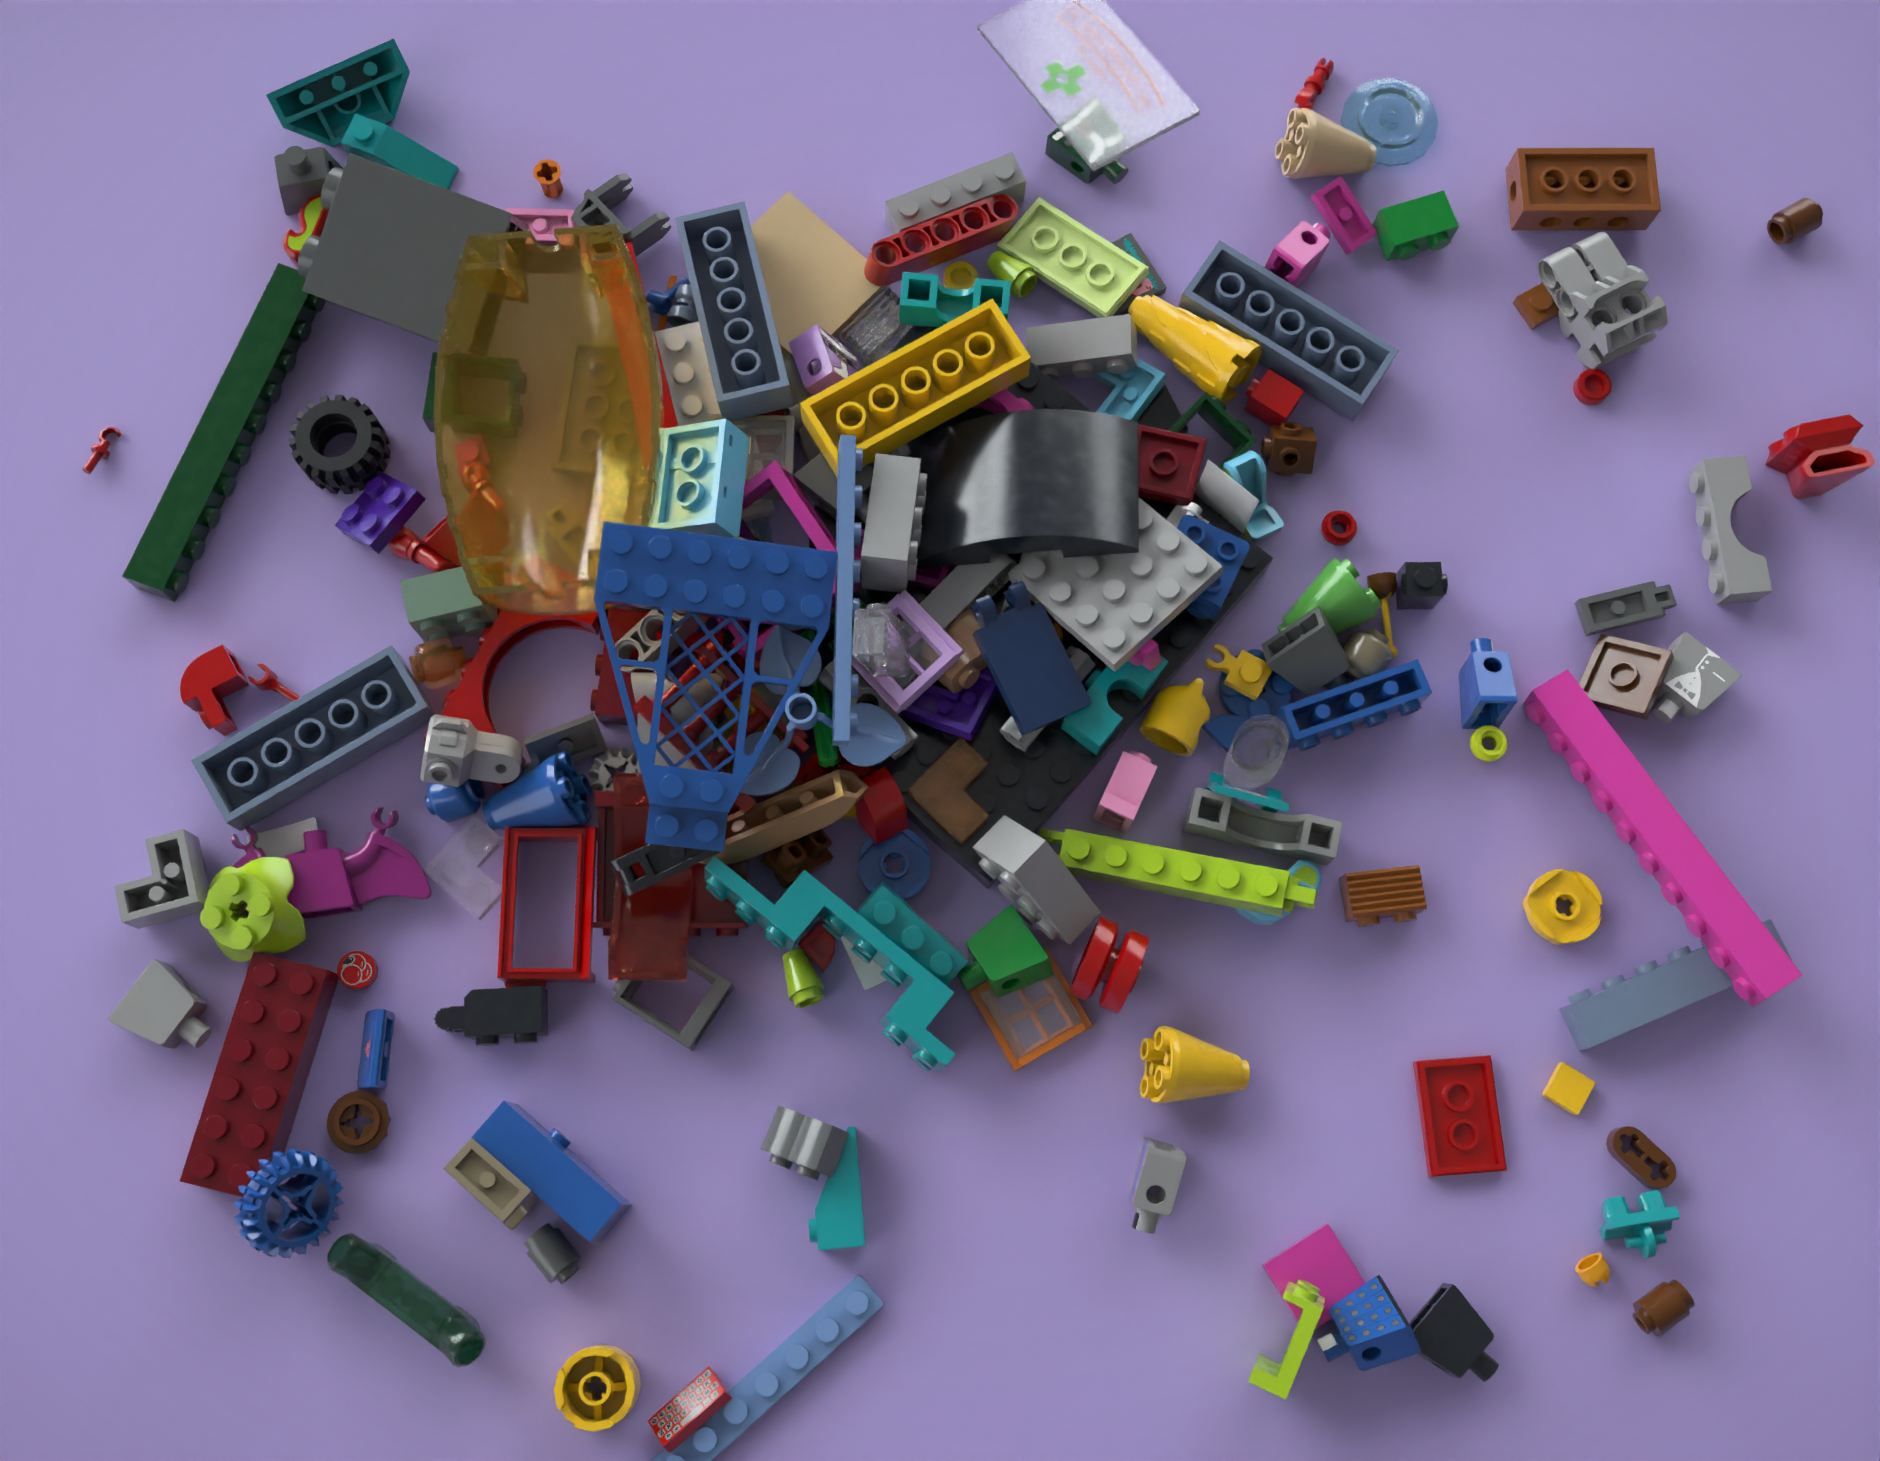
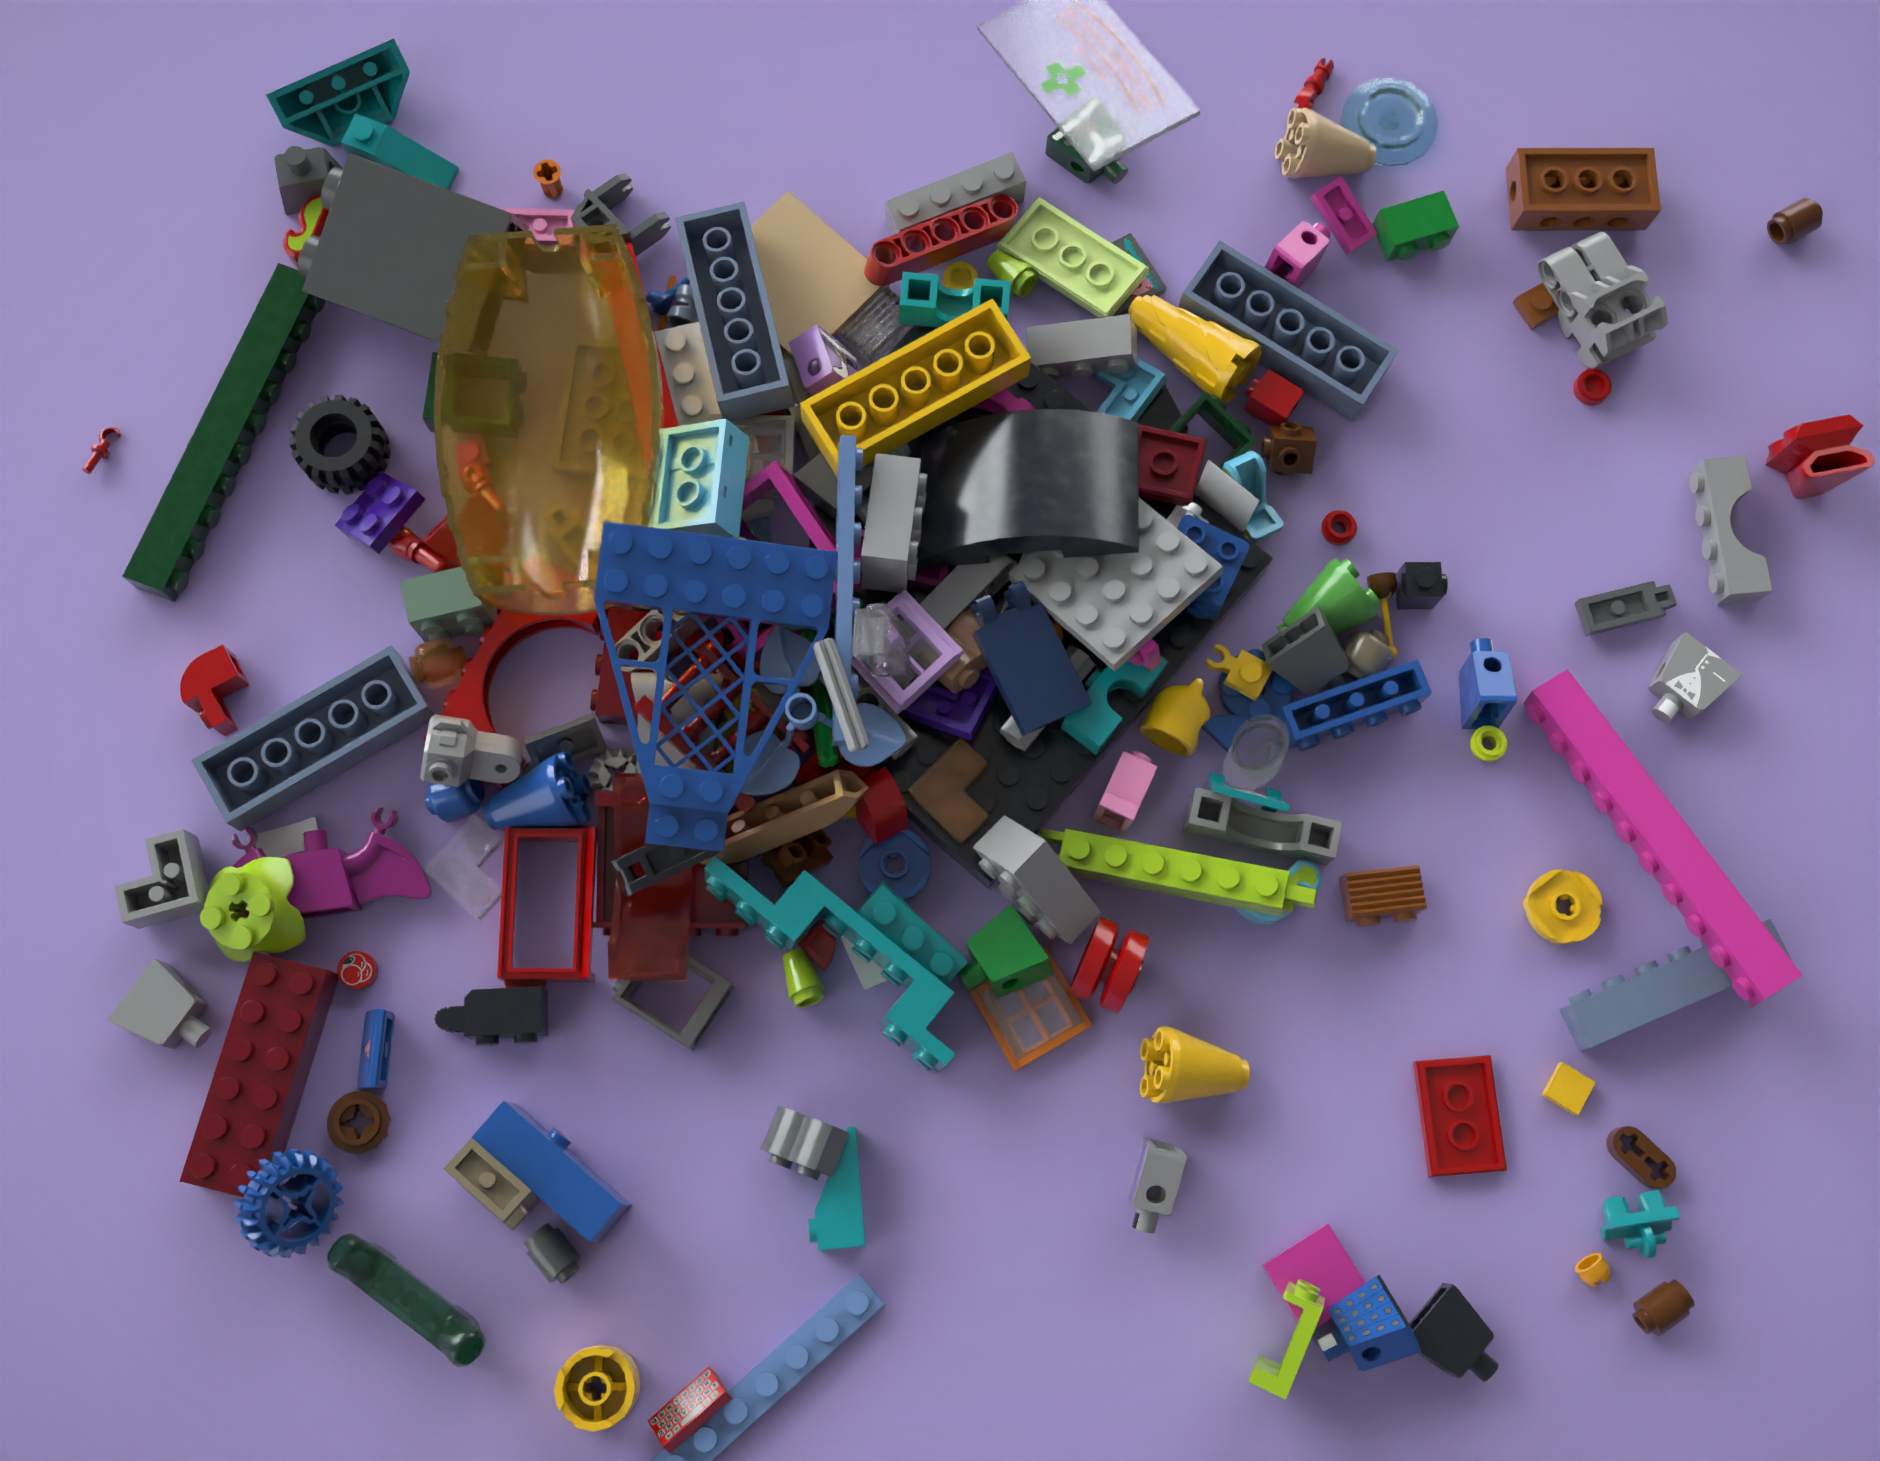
(270, 682): red hand -> none
(841, 695): none -> light grey axle
(1625, 675): tile -> none

